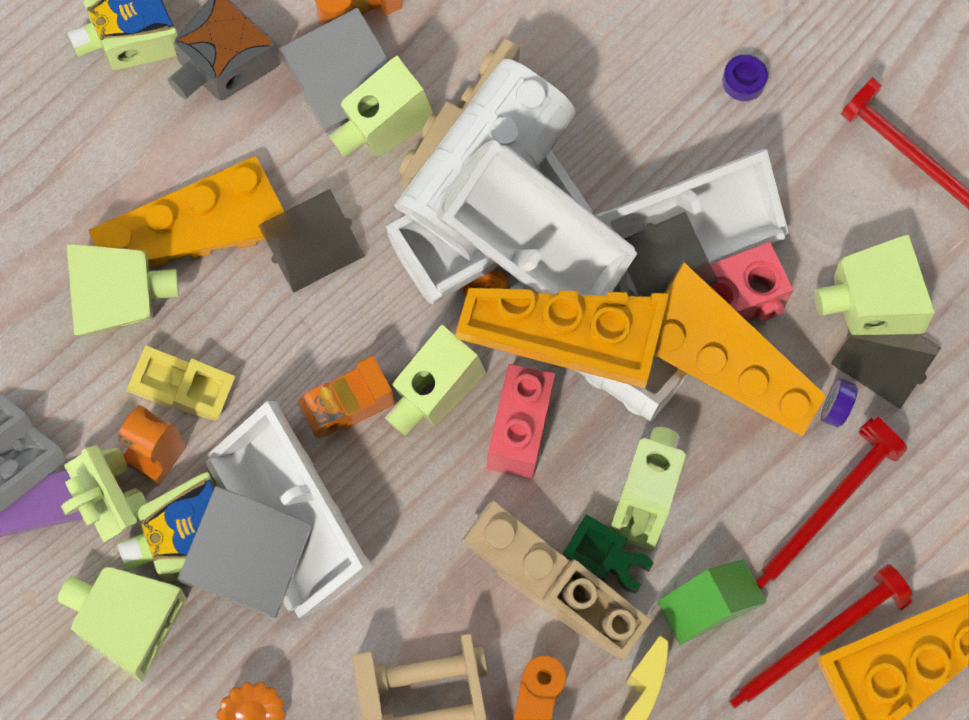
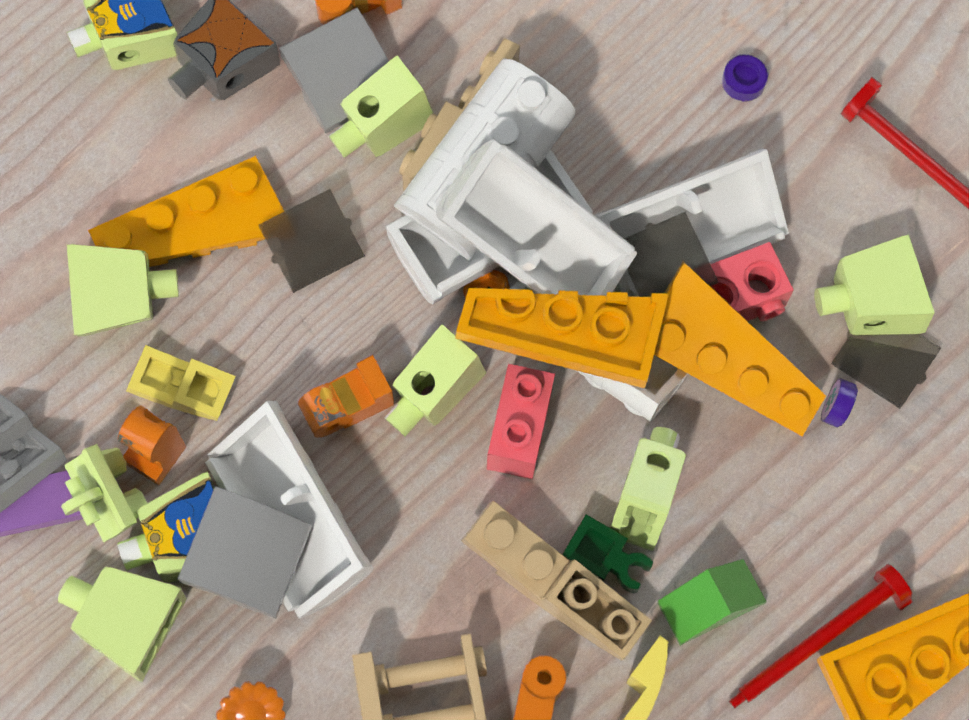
(885, 444): red piece -> none

